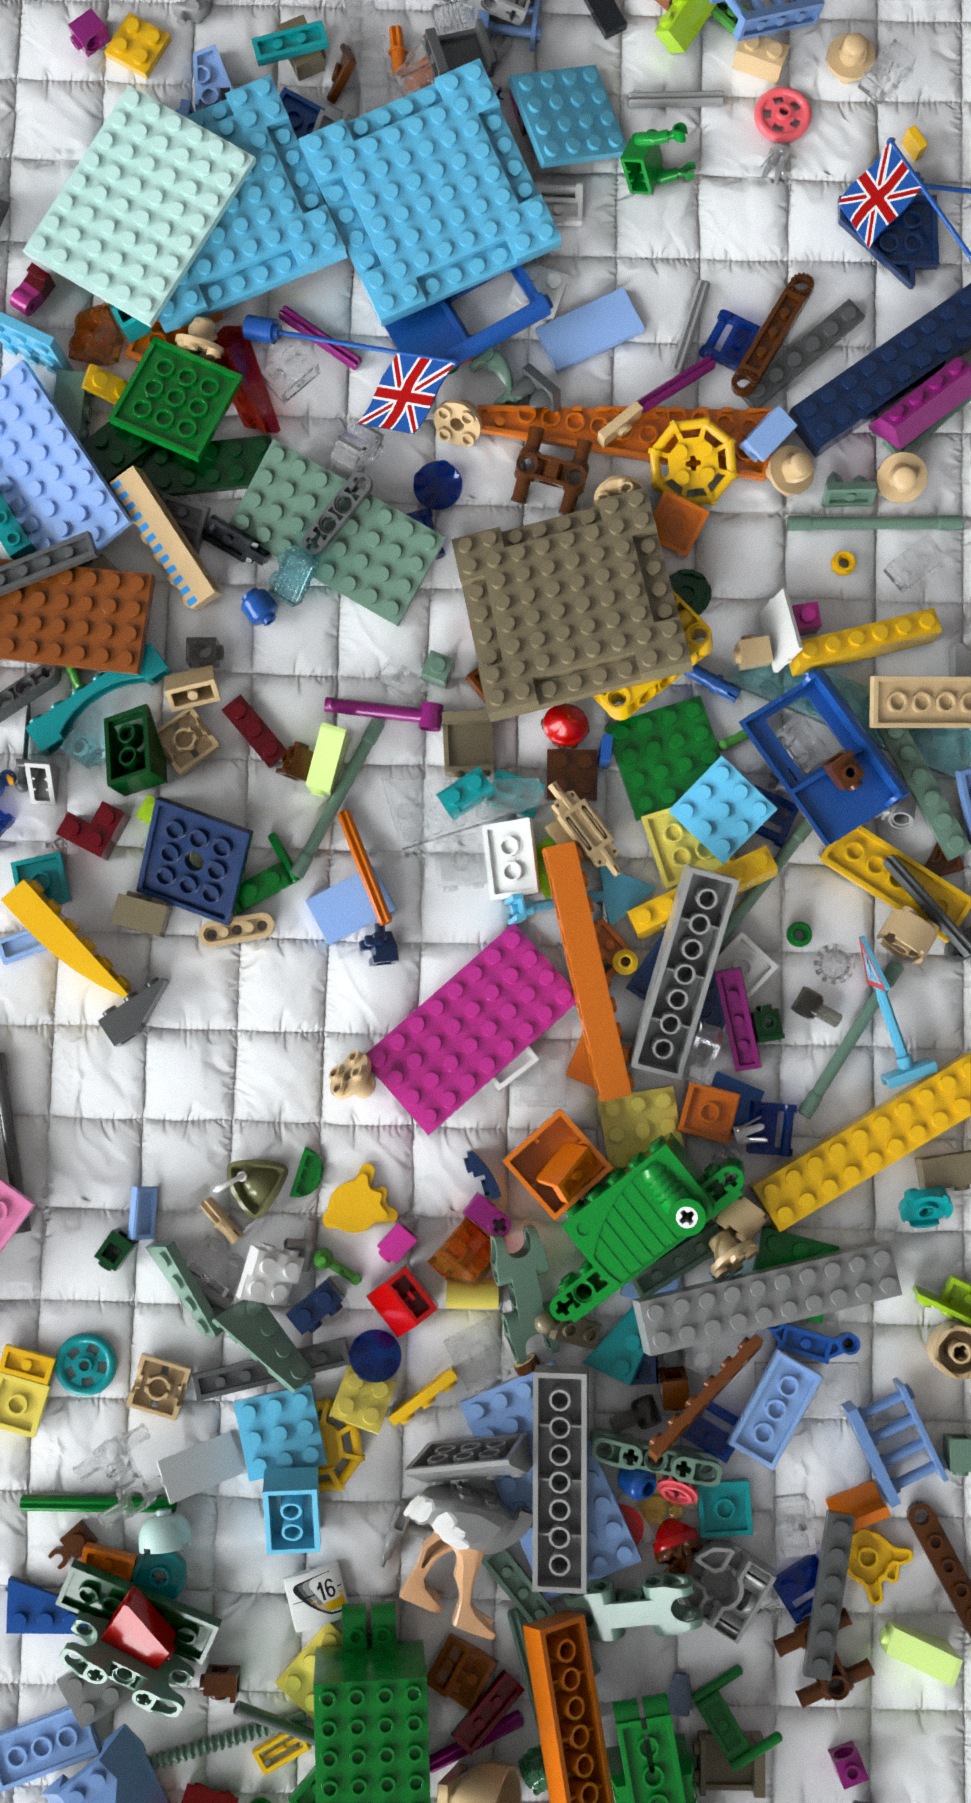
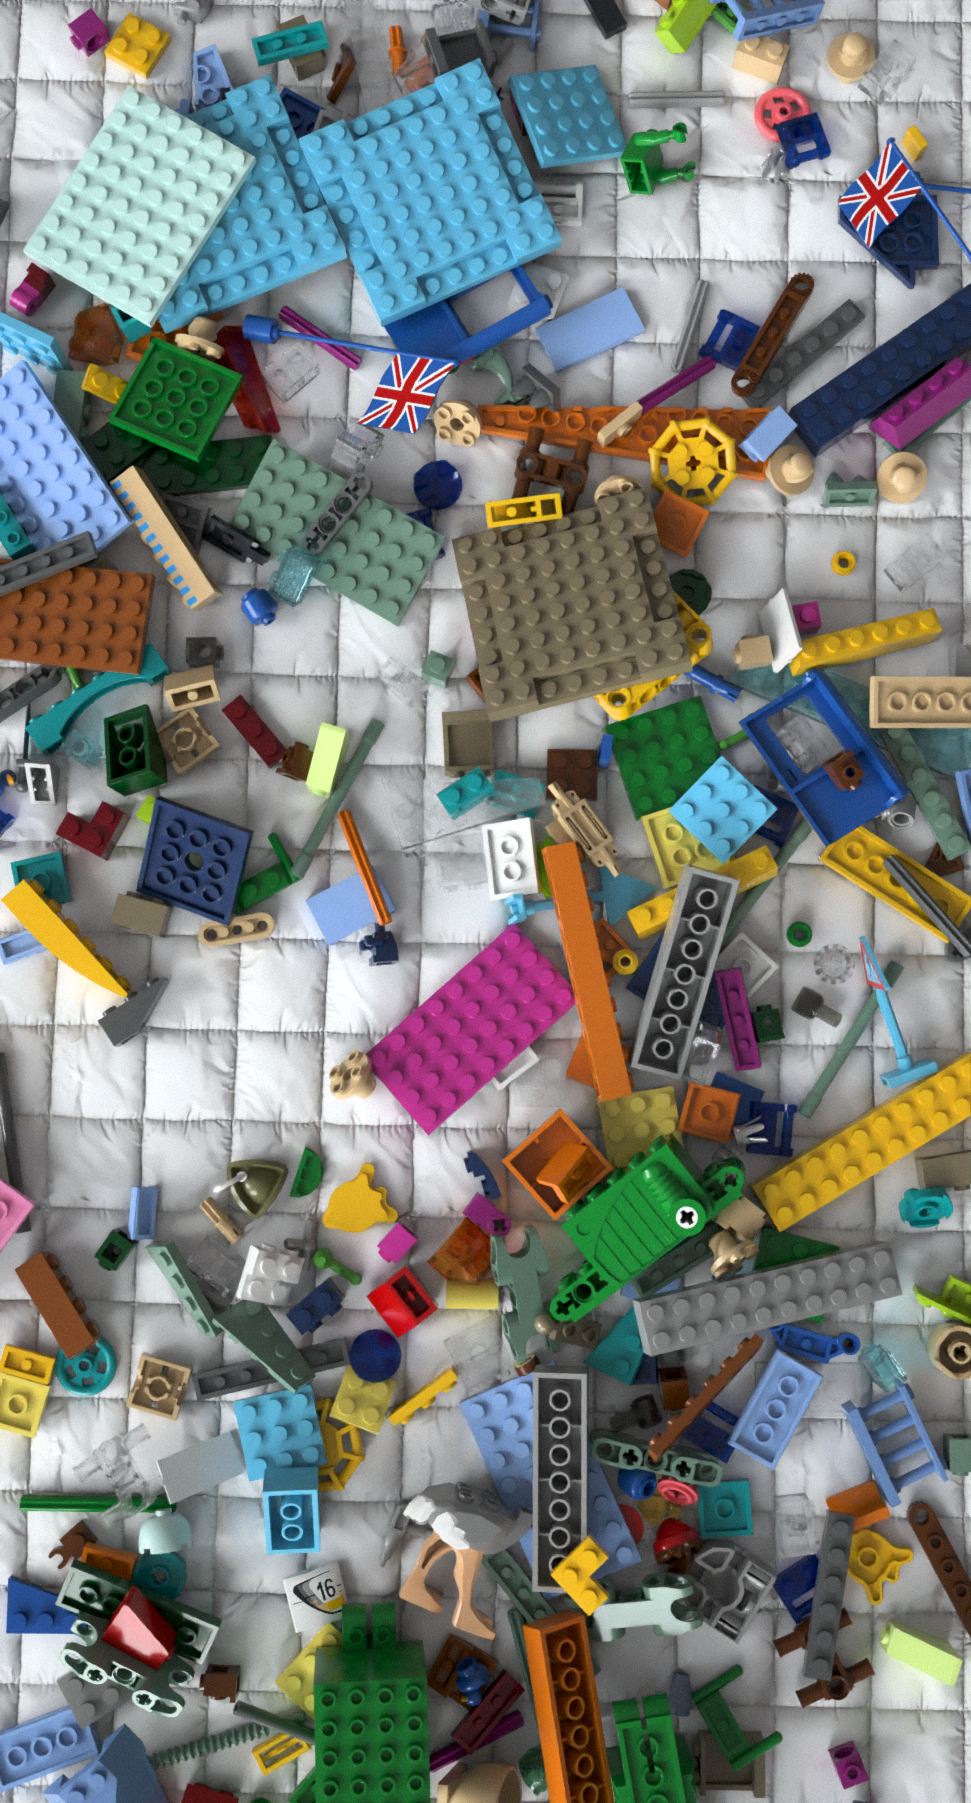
(58, 1304): none -> dark orange brick
(427, 716): magenta piece -> none
(470, 1678): none -> blue animal
(472, 1459): light grey slope -> none
(523, 510): none -> yellow slope
(565, 725): red hair -> none
(576, 1572): none -> yellow plate
(801, 132): none -> clear blue plate
(882, 1367): none -> clear light blue brick
(907, 934): tan brick -> none
(941, 522): sand green piece -> none

